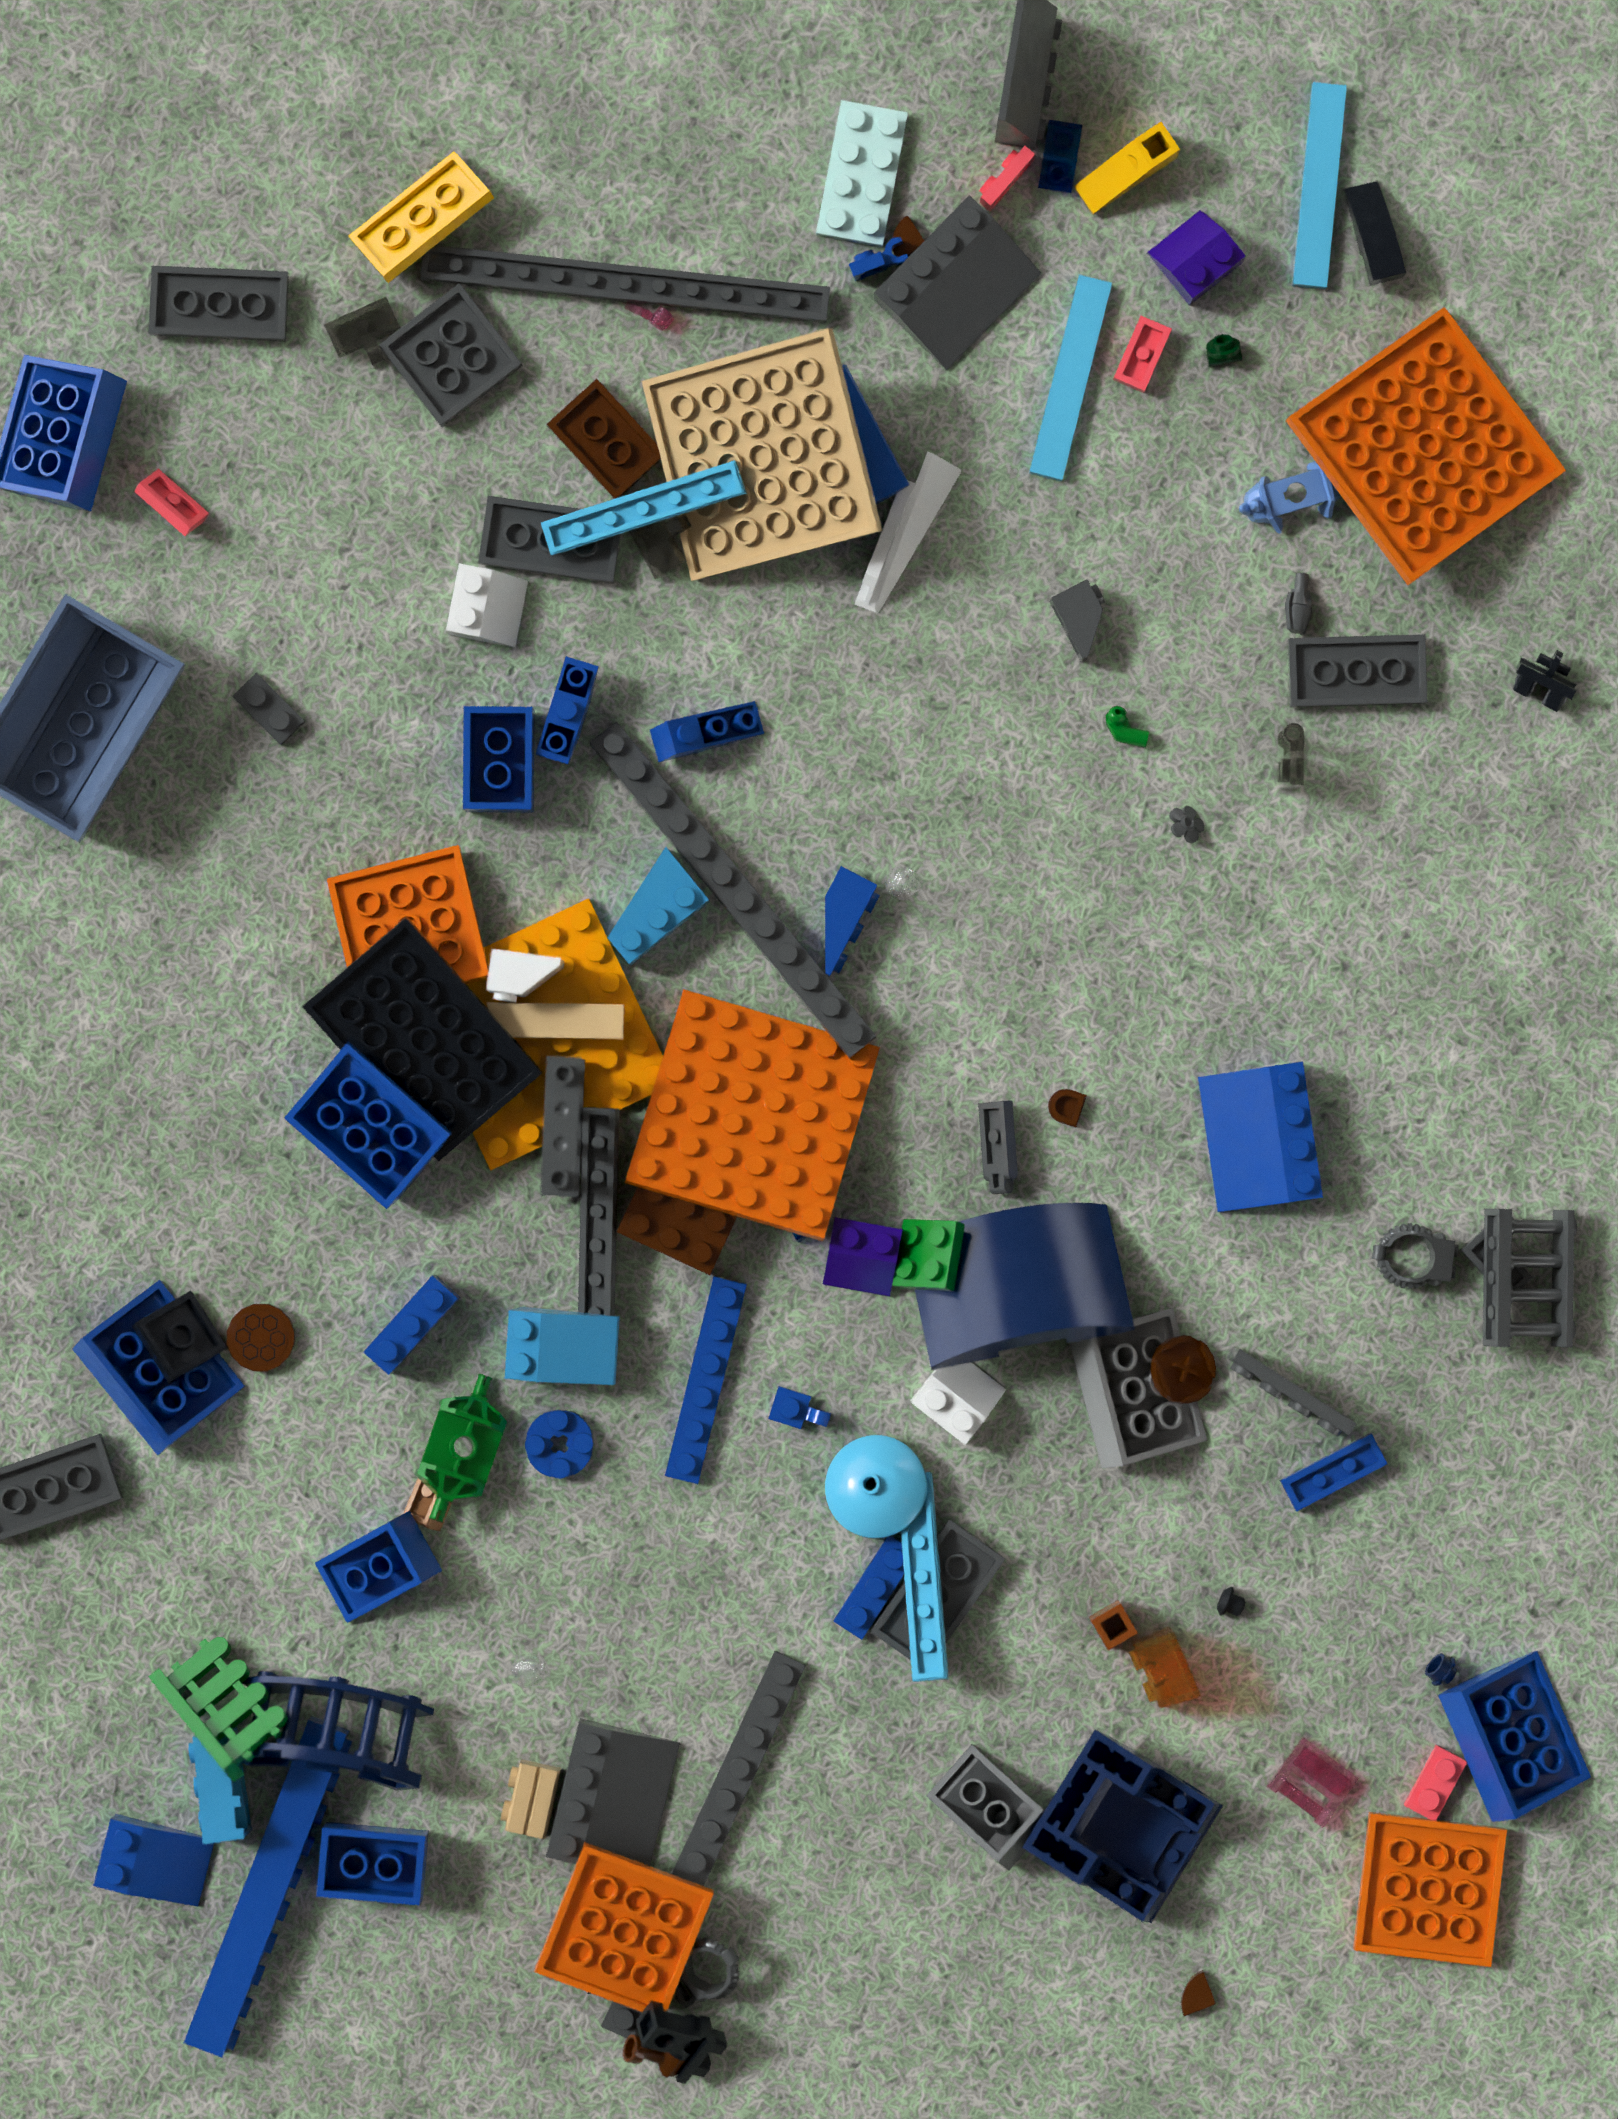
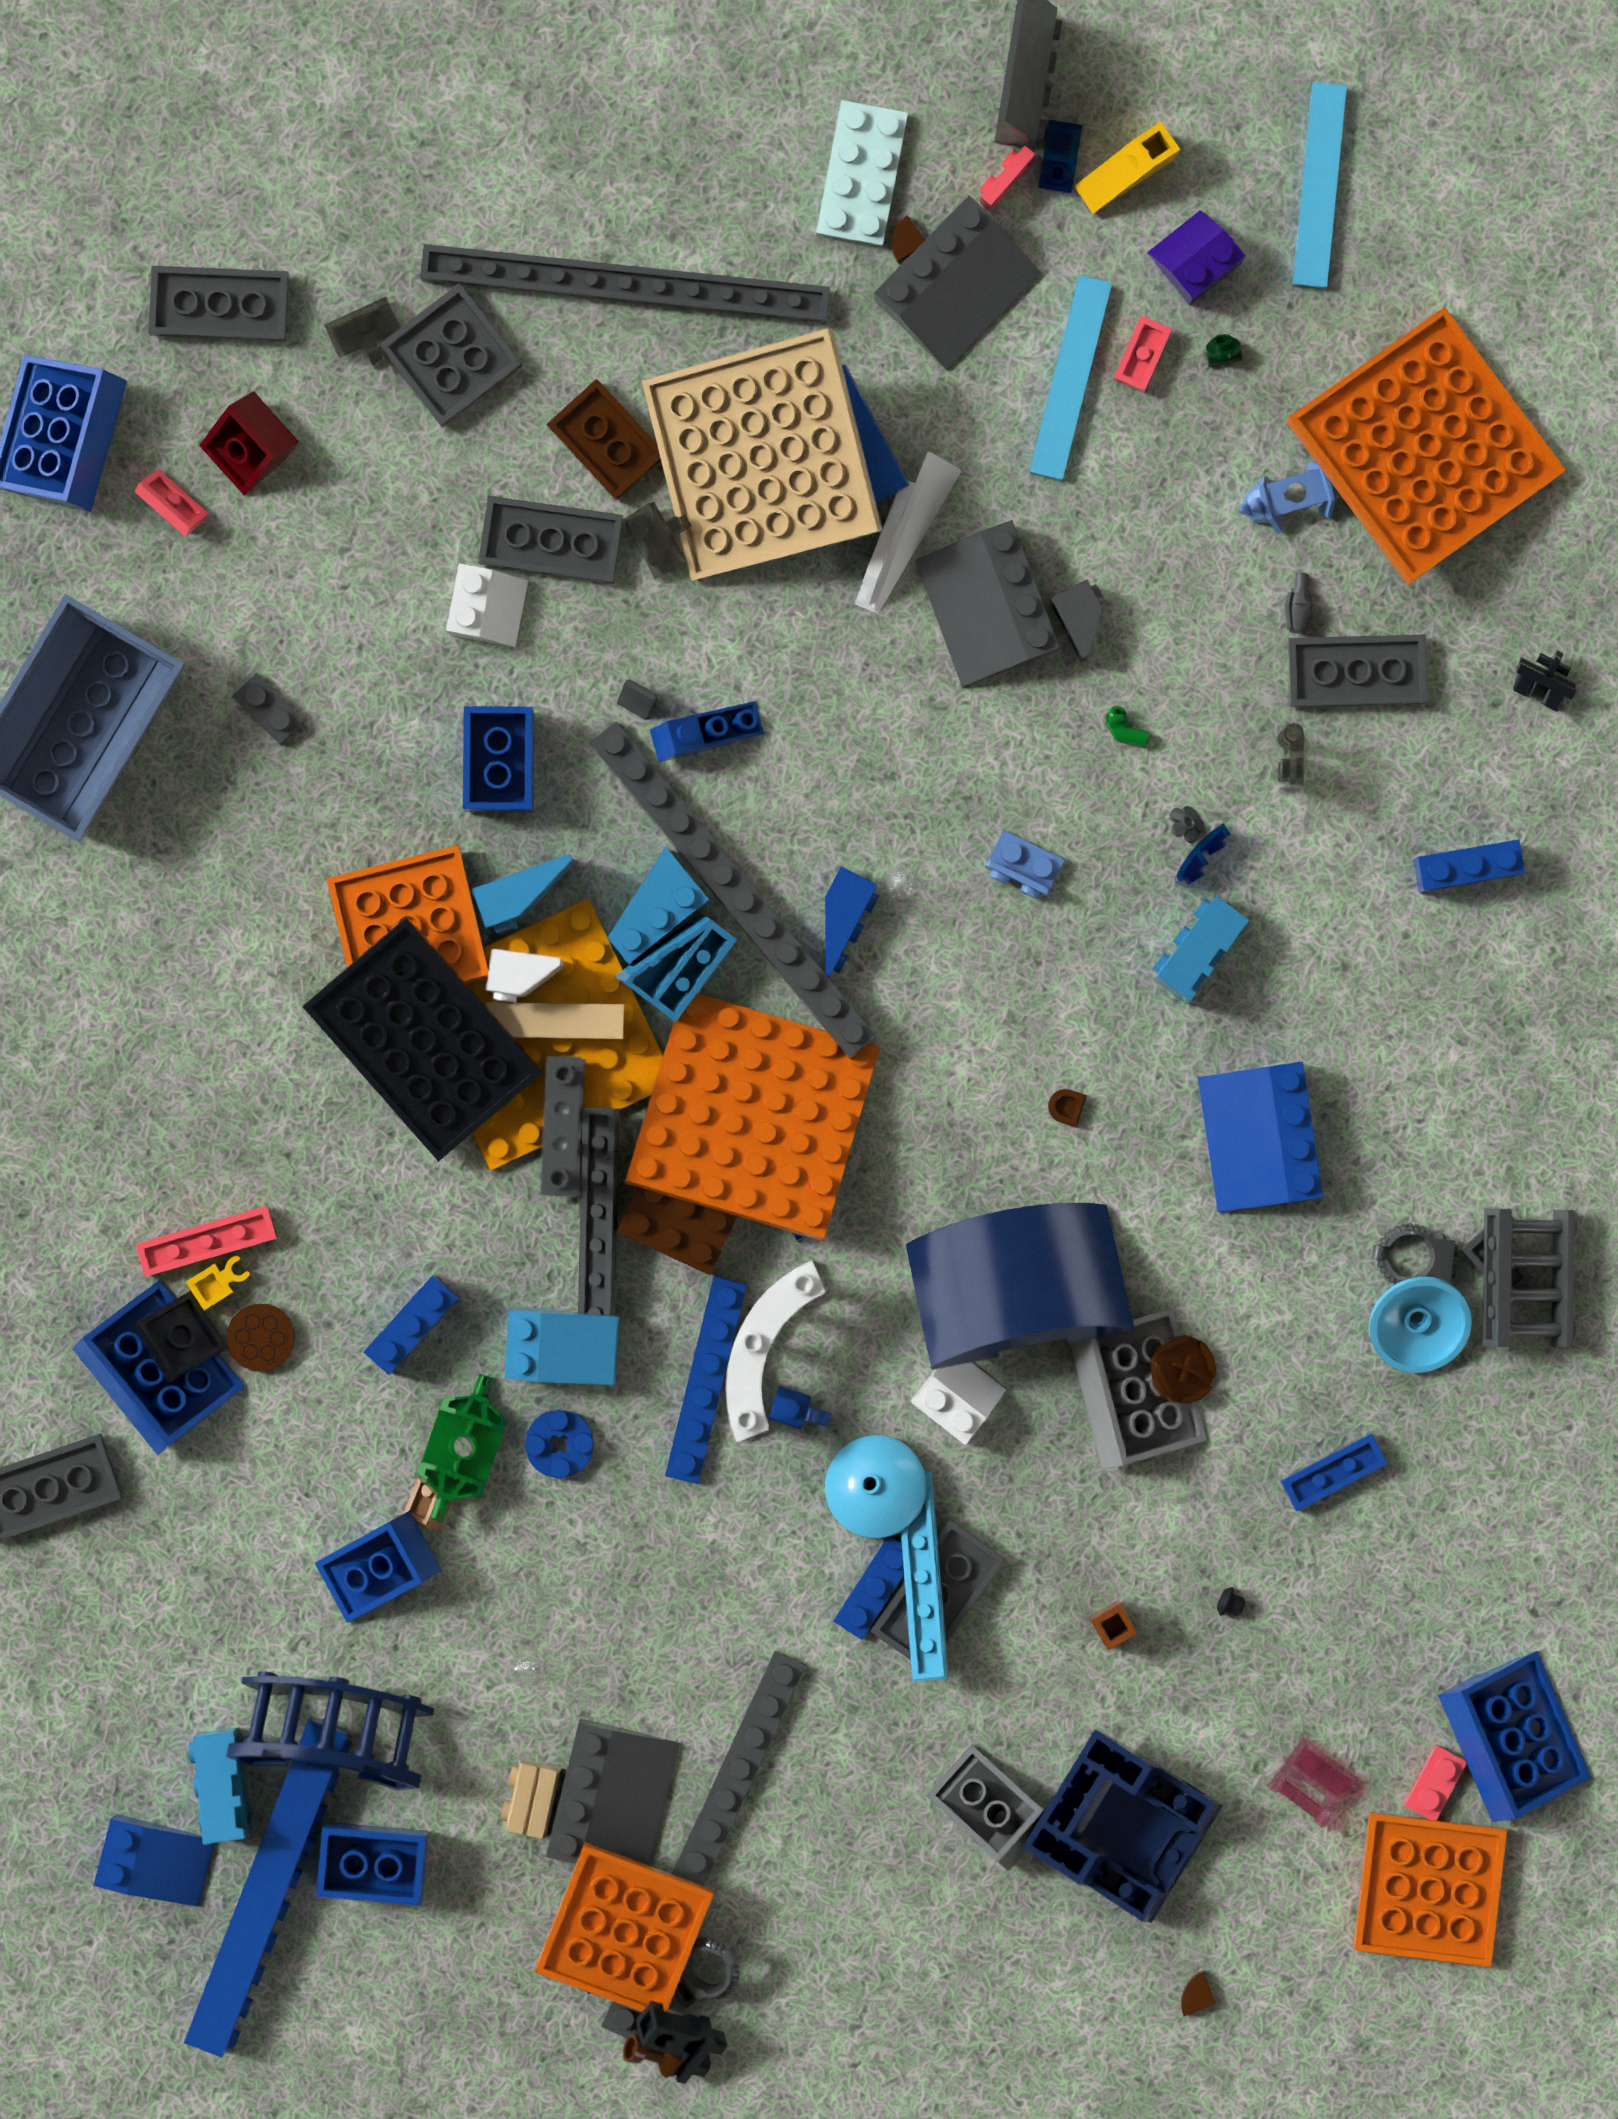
(206, 1241): none -> coral plate
(213, 1285): none -> yellow plate
(231, 1715): fence -> none
(248, 442): none -> dark red slope
(368, 1126): blue slope -> none
(421, 217): yellow plate -> none
(514, 896): none -> dark azure slope
(567, 710): blue slope -> none
(637, 699): none -> dark grey slope
(643, 508): medium azure tile -> none
(660, 318): clear pink hand -> none
(678, 966): none -> dark azure wedge
(753, 1342): none -> white fence
(862, 1256): dark purple slope -> none
(869, 264): blue plate -> none
(928, 1254): green plate -> none
(987, 604): none -> dark grey slope
(998, 1145): dark grey hinge -> none
(1024, 864): none -> medium blue bracket
(1164, 1668): clear orange slope -> none
(1192, 866): none -> clear blue slope
(1199, 948): none -> dark azure wedge
(1300, 1399): dark grey plate -> none
(1375, 233): black slope -> none
(1429, 1339): none -> medium azure dish
(1441, 1670): dark blue plate -> none
(1469, 866): none -> blue brick

